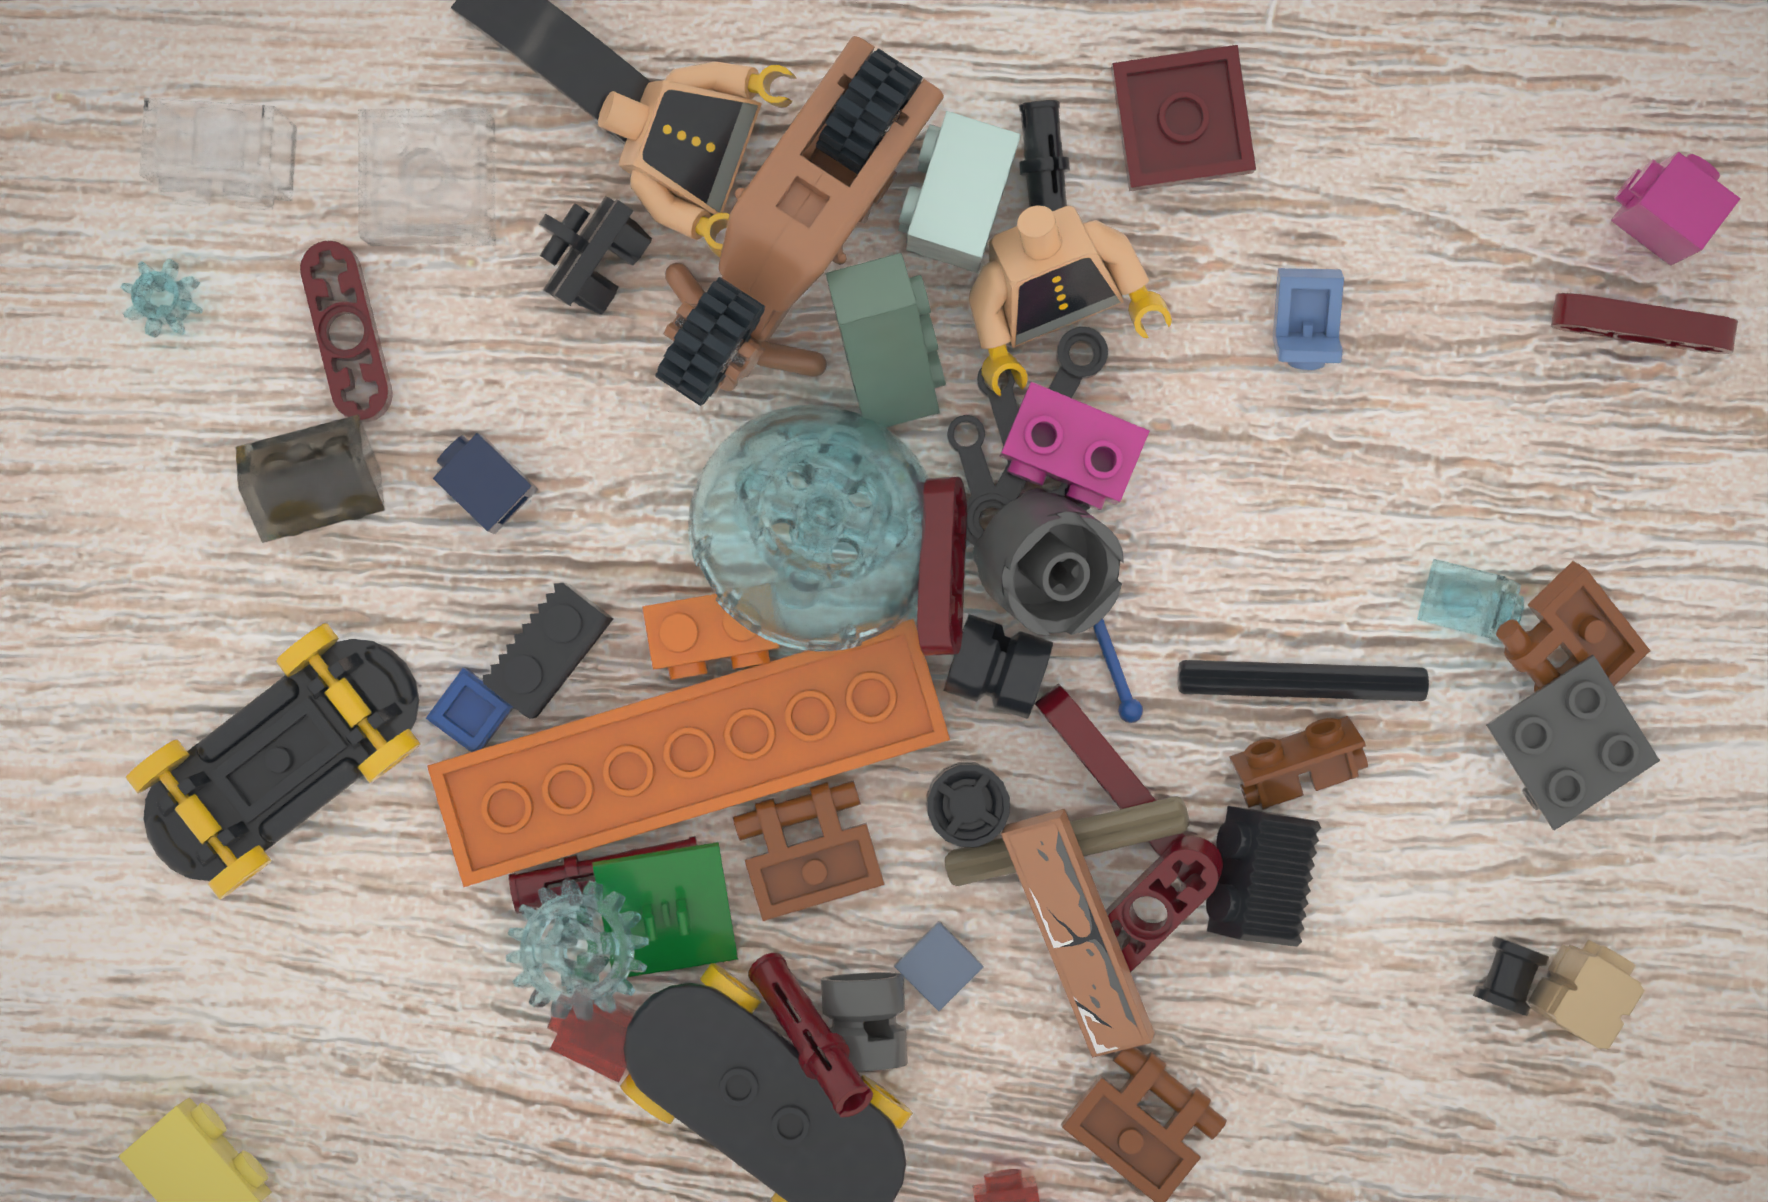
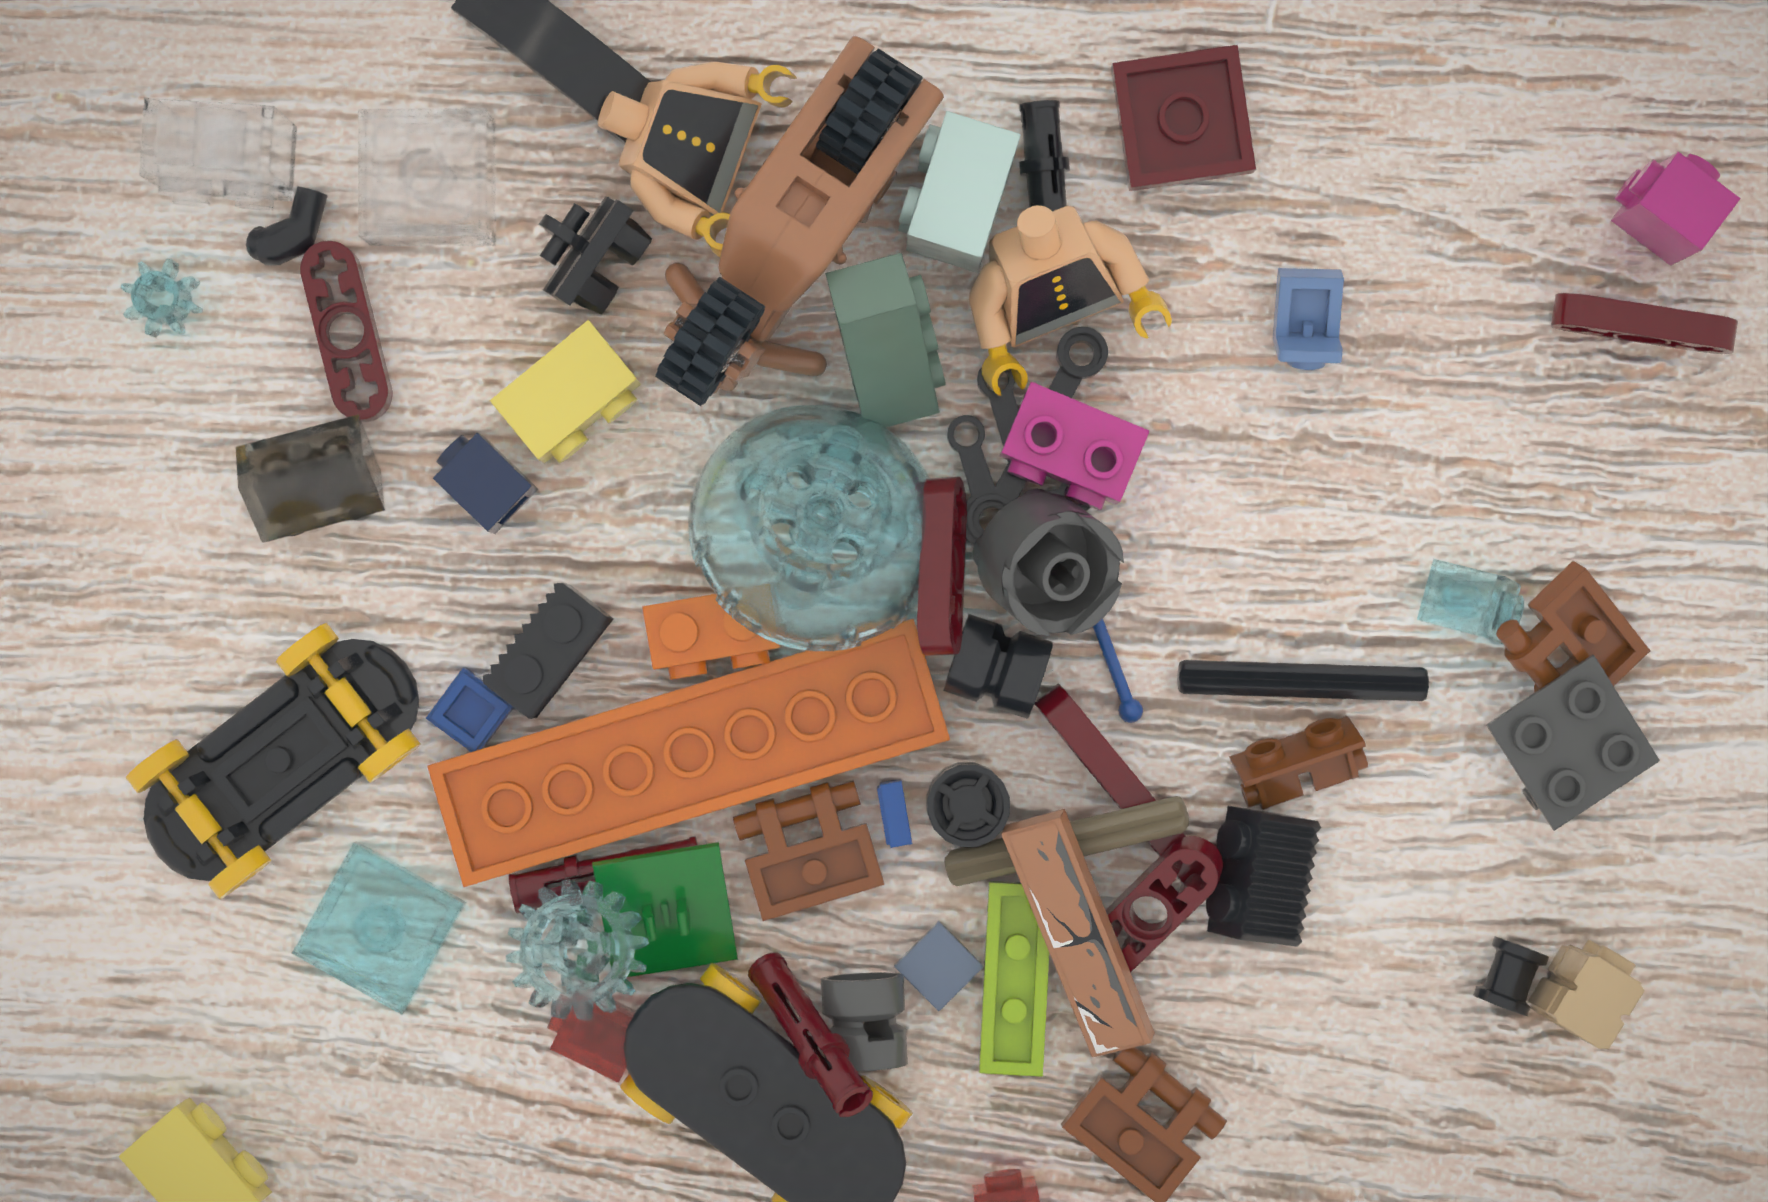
(291, 236): none -> black arm
(379, 927): none -> clear light blue plate
(567, 394): none -> light yellow brick
(894, 813): none -> blue tile
(1013, 985): none -> lime plate

